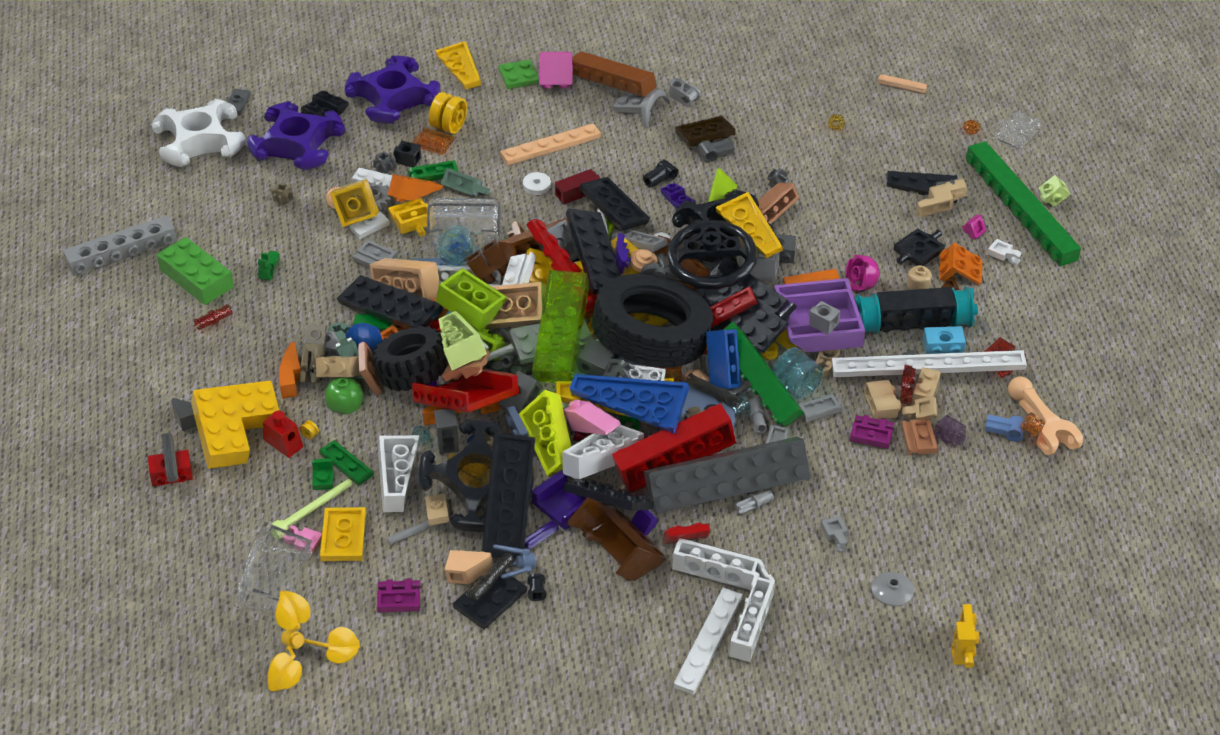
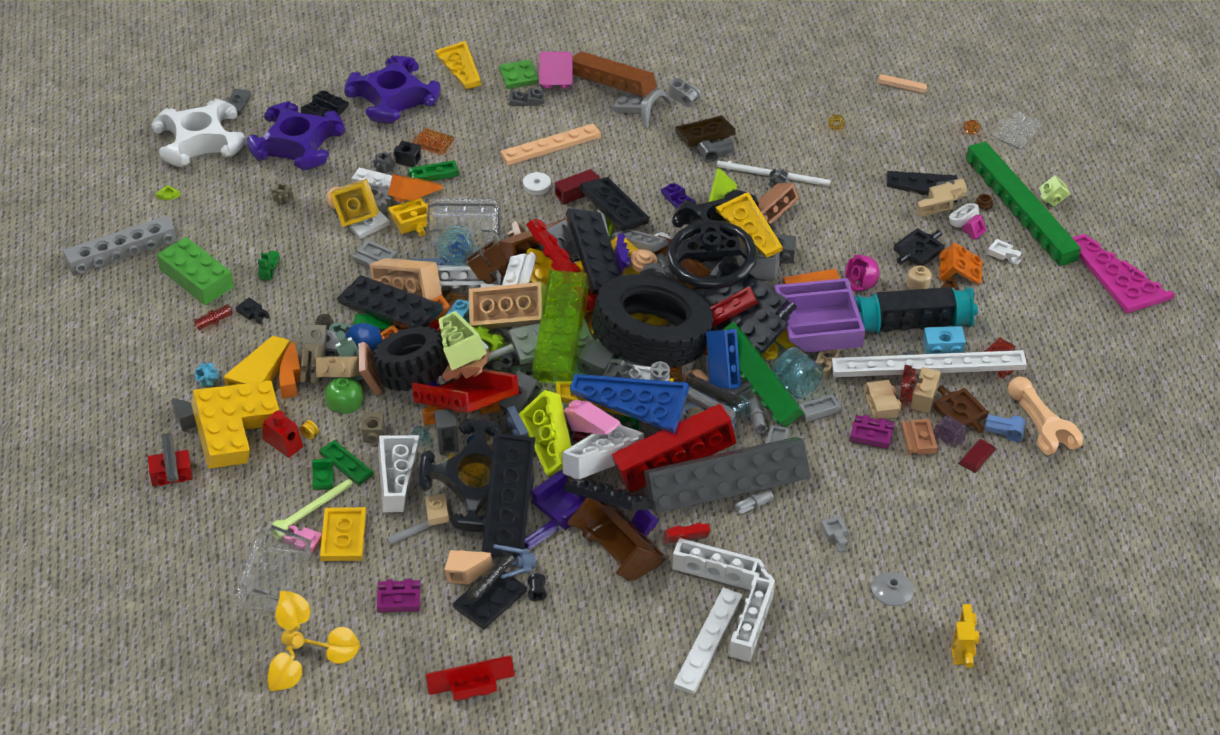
(167, 192): none -> lime tile
(206, 374): none -> medium azure gear
(250, 309): none -> black plate
(261, 364): none -> yellow slope
(324, 319): none -> clear smoke plate
(372, 426): none -> dark tan brick
(448, 112): yellow wheel -> none
(463, 183): sand green hinge -> none
(470, 298): lime slope -> none
(471, 678): none -> red bracket
(531, 98): none -> dark grey slope
(660, 368): none -> light grey wheel
(662, 172): black piece -> none
(706, 401): none -> light grey axle
(761, 171): none -> white bar
(824, 317): light grey brick -> none
(923, 408): tan plate -> none
(961, 407): none -> reddish brown plate
(963, 214): none -> white plate
(977, 455): none -> dark red tile
(984, 201): none -> reddish brown plate
(1032, 424): clear orange wheel -> none
(1119, 278): none -> dark pink wing

